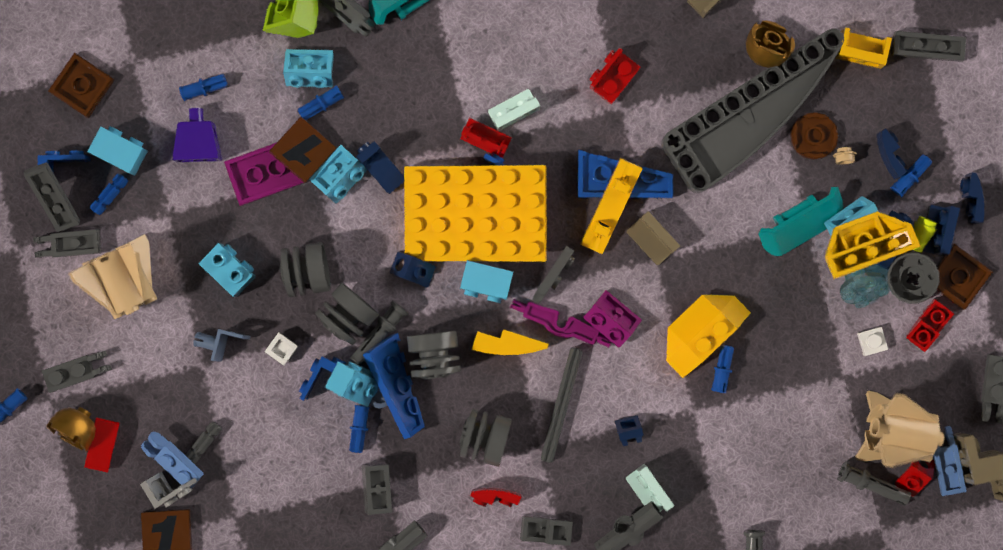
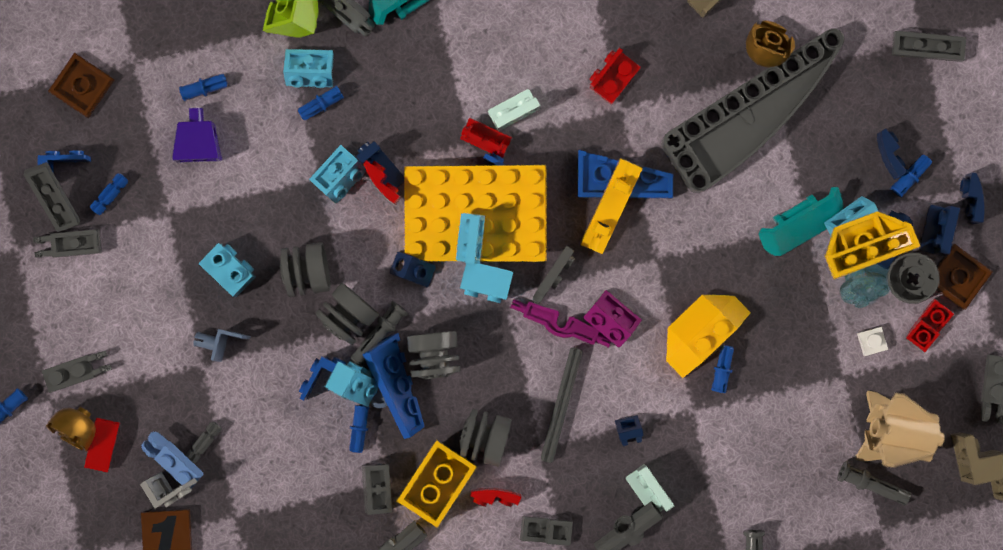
(117, 150): medium azure brick -> none
(119, 278): tan brick -> none
(259, 175): magenta tile -> none
(281, 348): white plate -> none
(302, 150): reddish brown tile -> none
(377, 176): none -> red slope
(436, 483): none -> yellow brick
(470, 238): none -> medium azure bracket
(508, 344): yellow slope -> none
(652, 238): dark tan panel -> none
(807, 140): reddish brown tile -> none
(845, 156): tan plate -> none
(864, 49): yellow panel -> none
(916, 477): red bracket -> none
(924, 230): neon yellow cone -> none
(949, 466): medium blue hinge -> none

